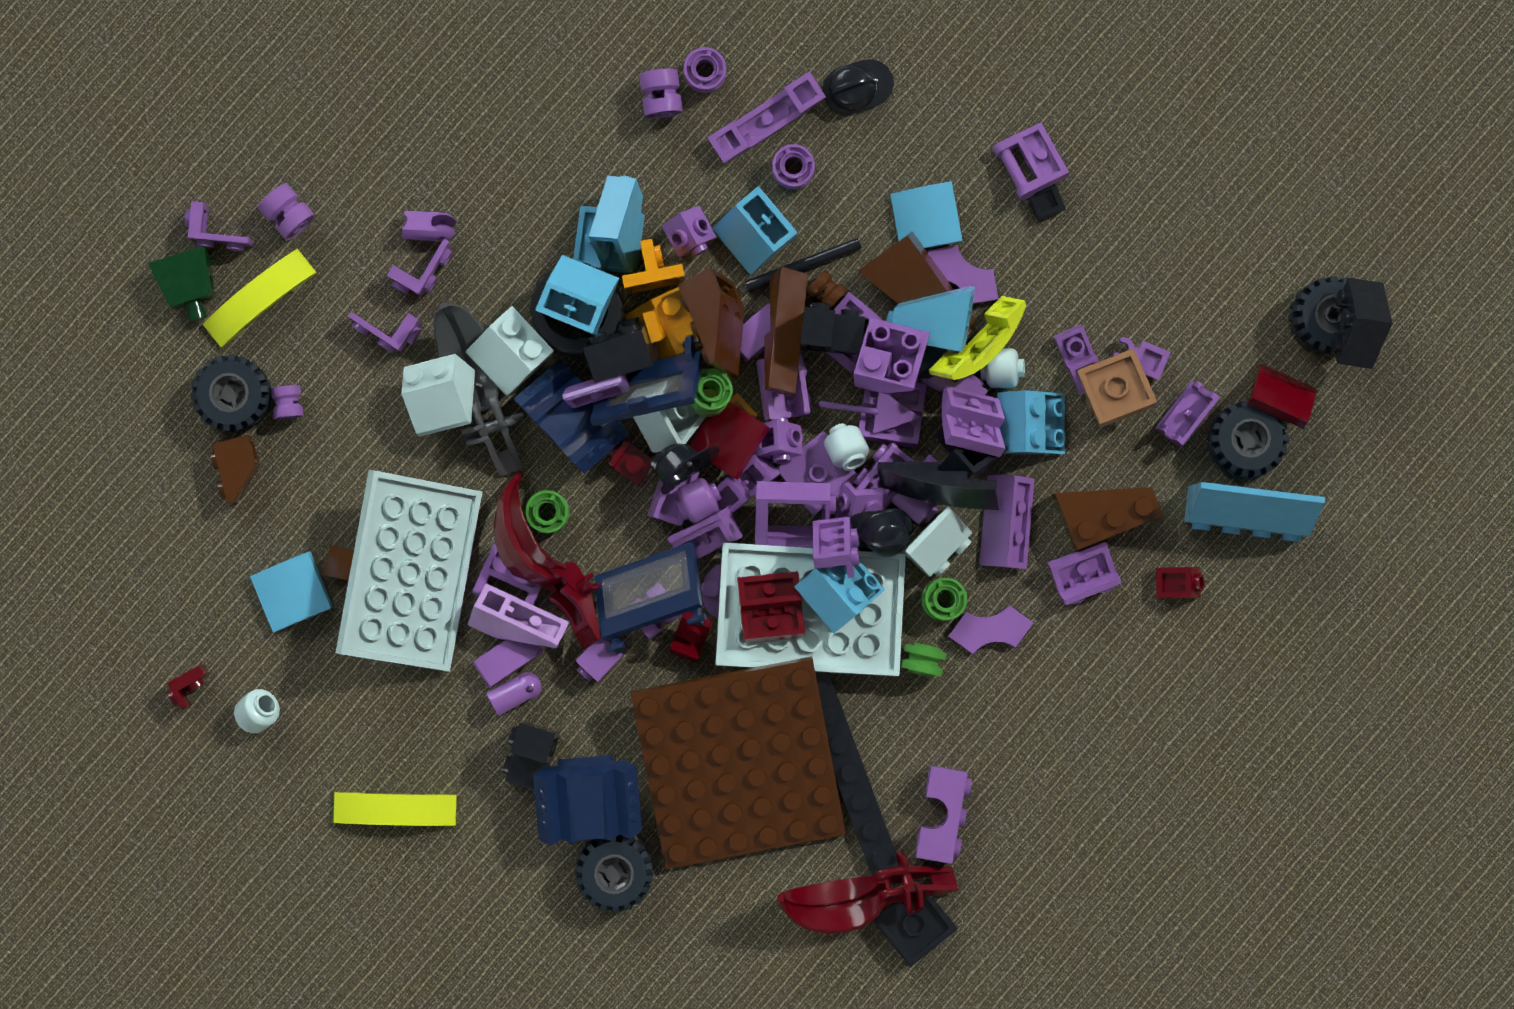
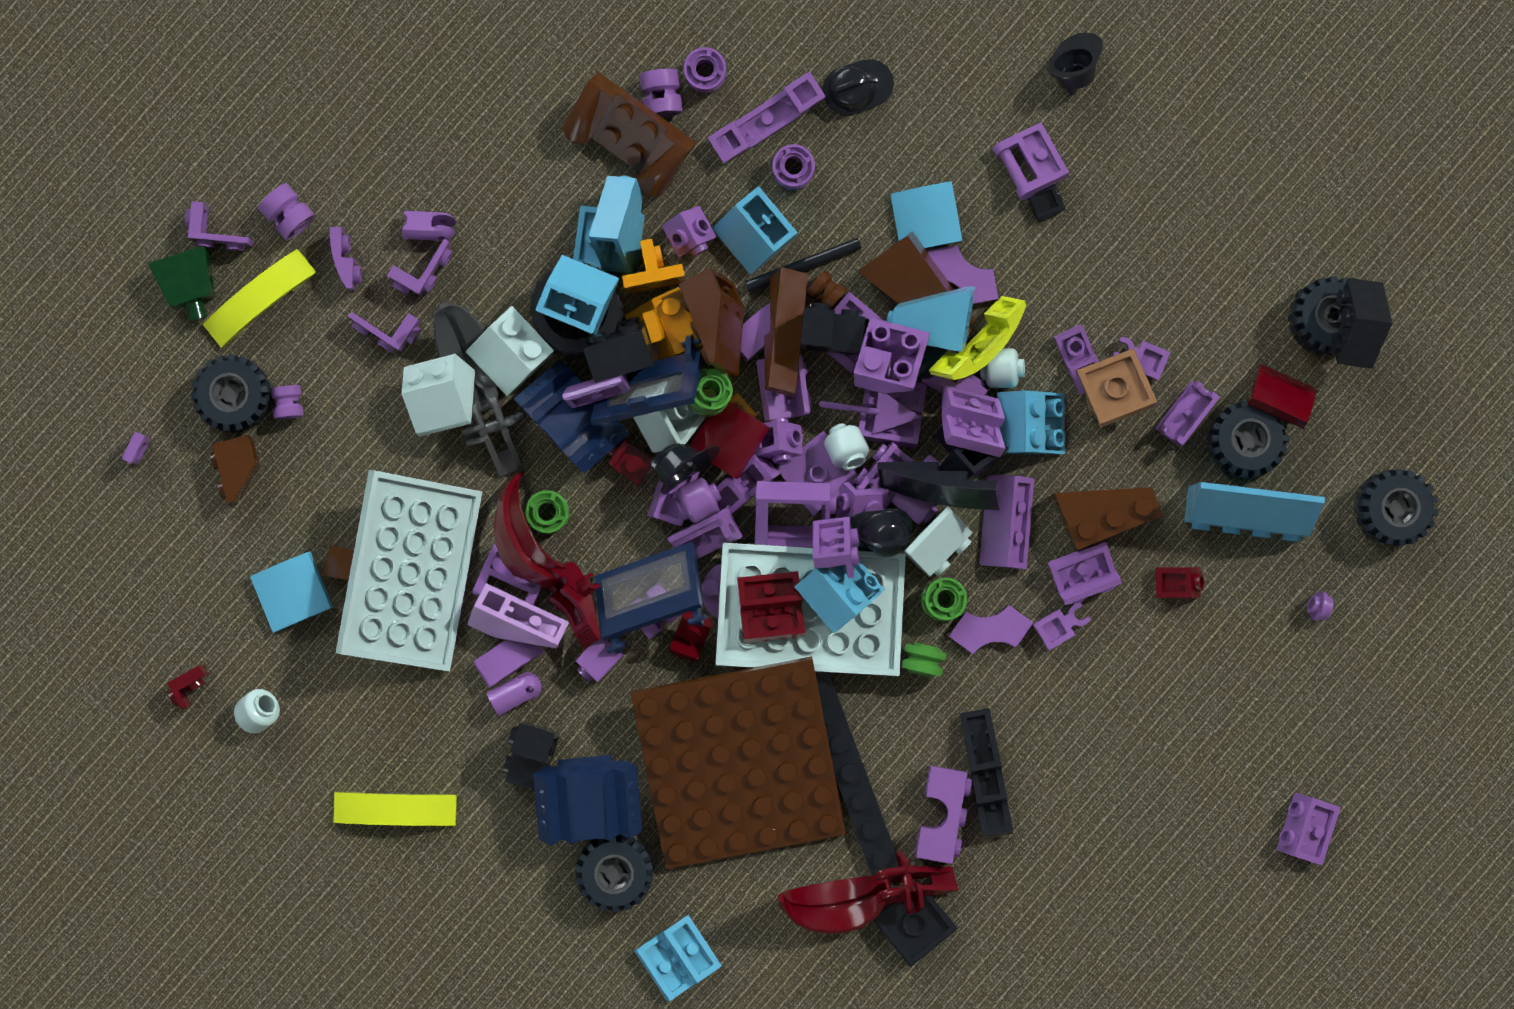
(136, 448): none -> medium lavender tile
(346, 267): none -> medium lavender slope
(629, 132): none -> reddish brown piece
(677, 958): none -> medium azure slope
(986, 773): none -> black slope
(1057, 627): none -> medium lavender plate
(1076, 61): none -> black piece
(1308, 828): none -> medium lavender bracket
(1320, 606): none -> medium lavender plate
(1396, 507): none -> black wheel

